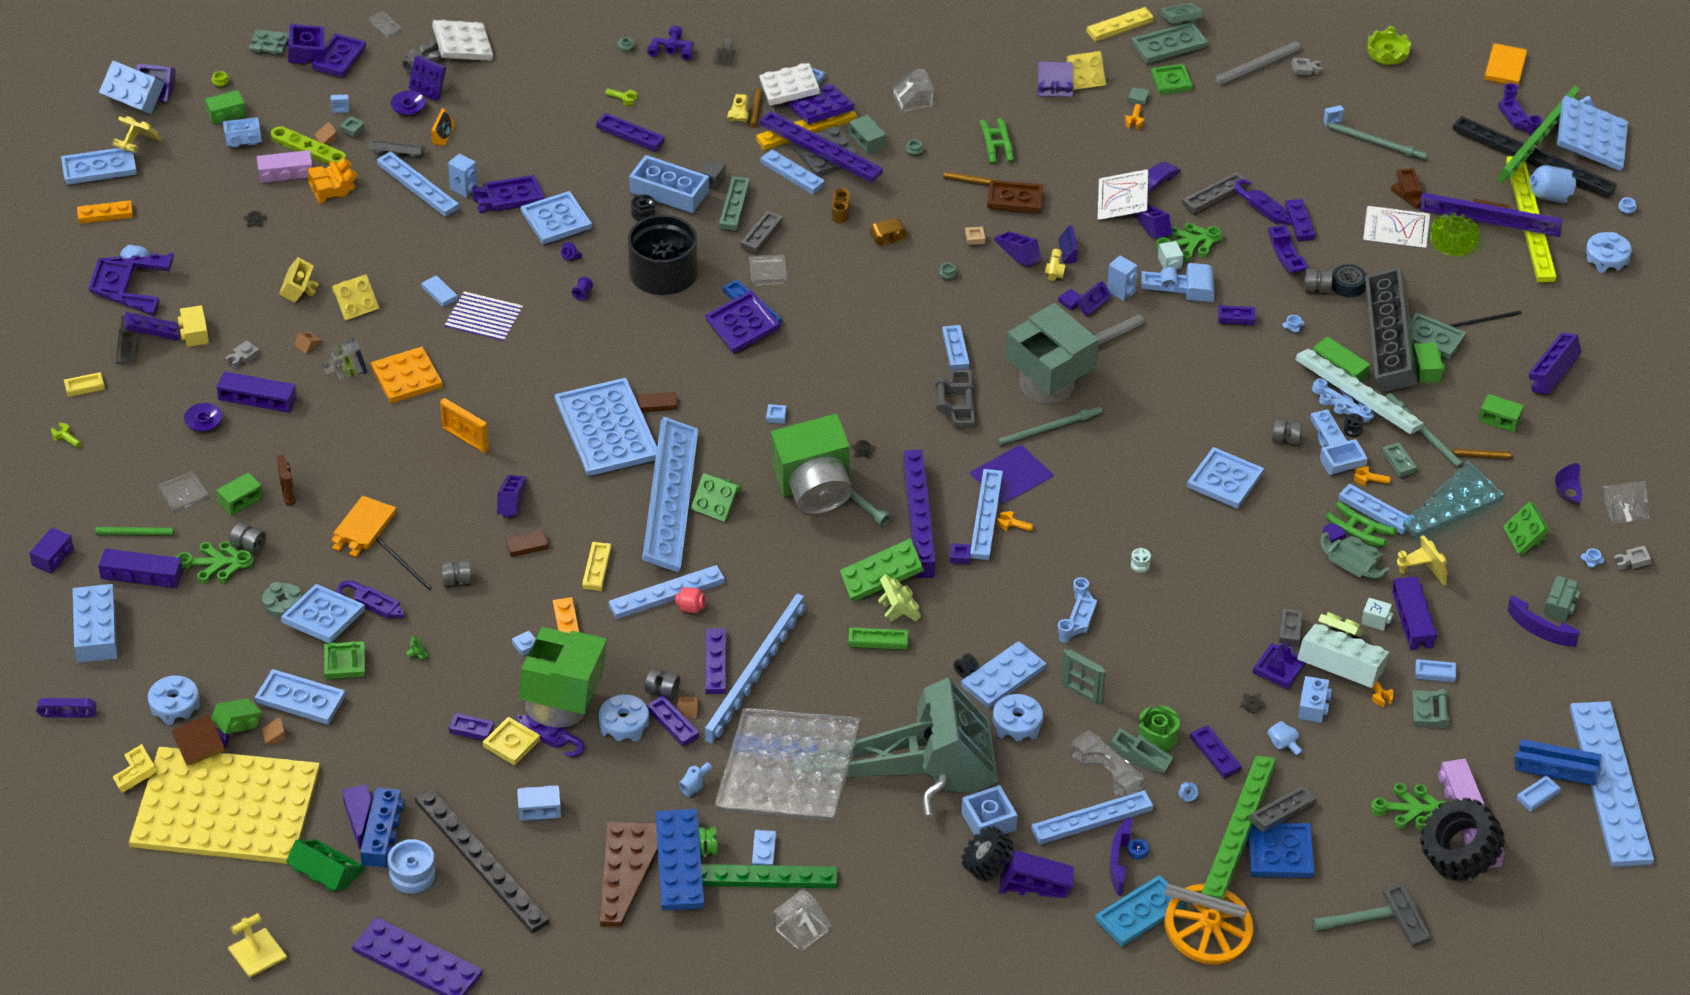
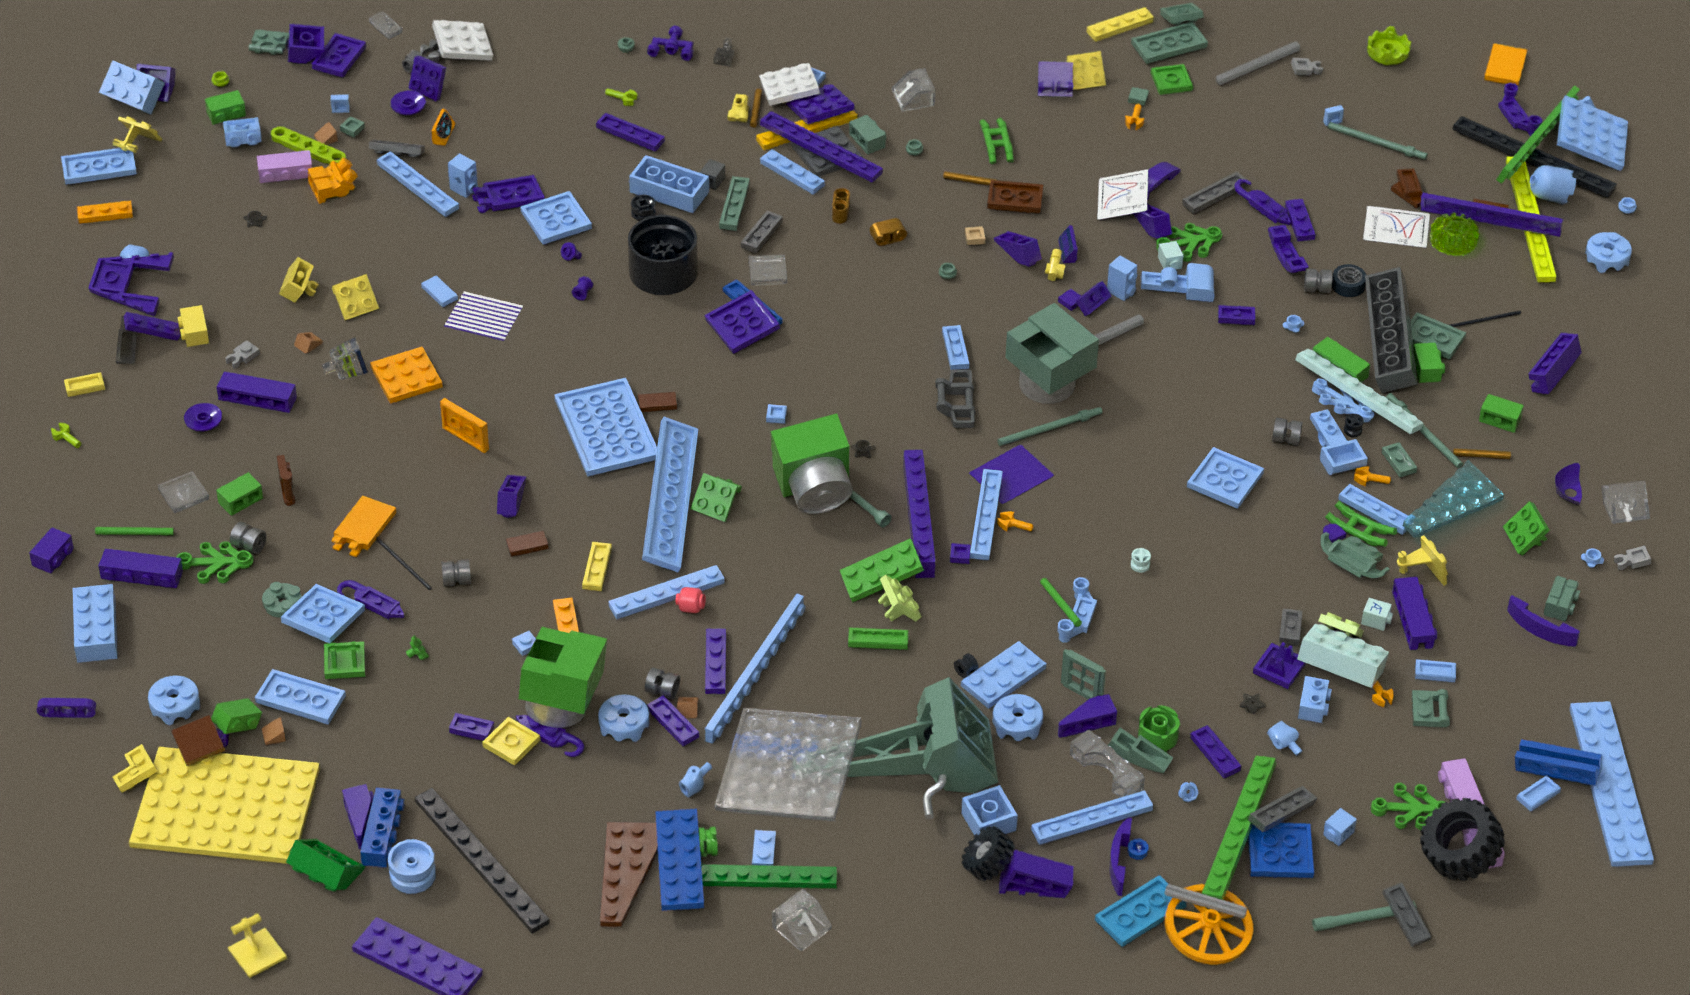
(539, 803): light blue brick -> none
(1061, 602): none -> bright green bar
(1091, 715): none -> dark purple slope
(1339, 826): none -> light blue brick

